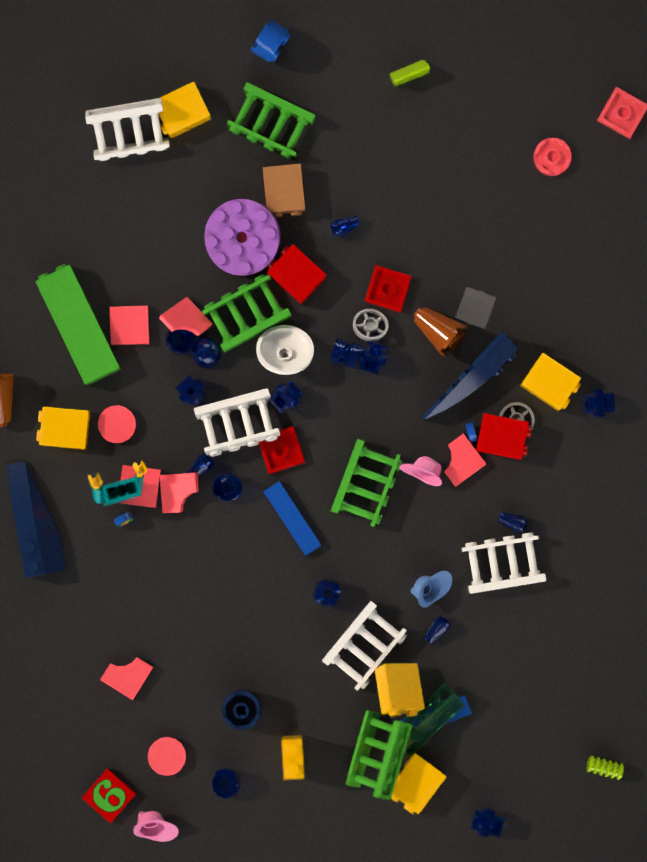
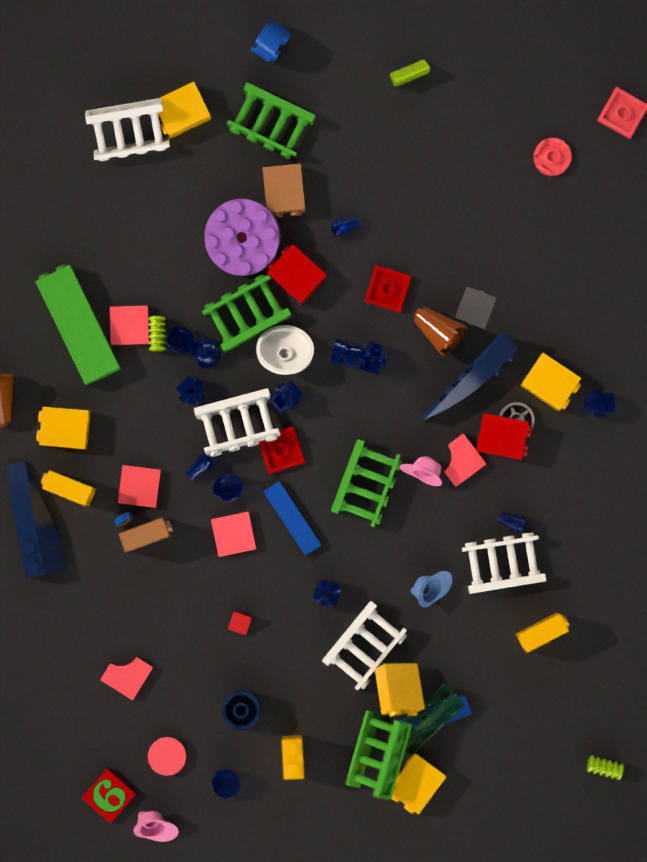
(68, 488): none -> yellow brick
(116, 424): coral tile -> none
(118, 491): teal torso -> none
(146, 534): none -> medium nougat brick
(157, 333): none -> lime piece
(176, 489): coral tile -> none
(186, 317): coral tile -> none
(233, 534): none -> coral tile
(239, 623): none -> red slope
(370, 325): light grey wheel -> none
(437, 629): clear blue cone -> none
(471, 432): blue tile -> none
(487, 823): clear blue brick -> none
(542, 632): none -> yellow brick

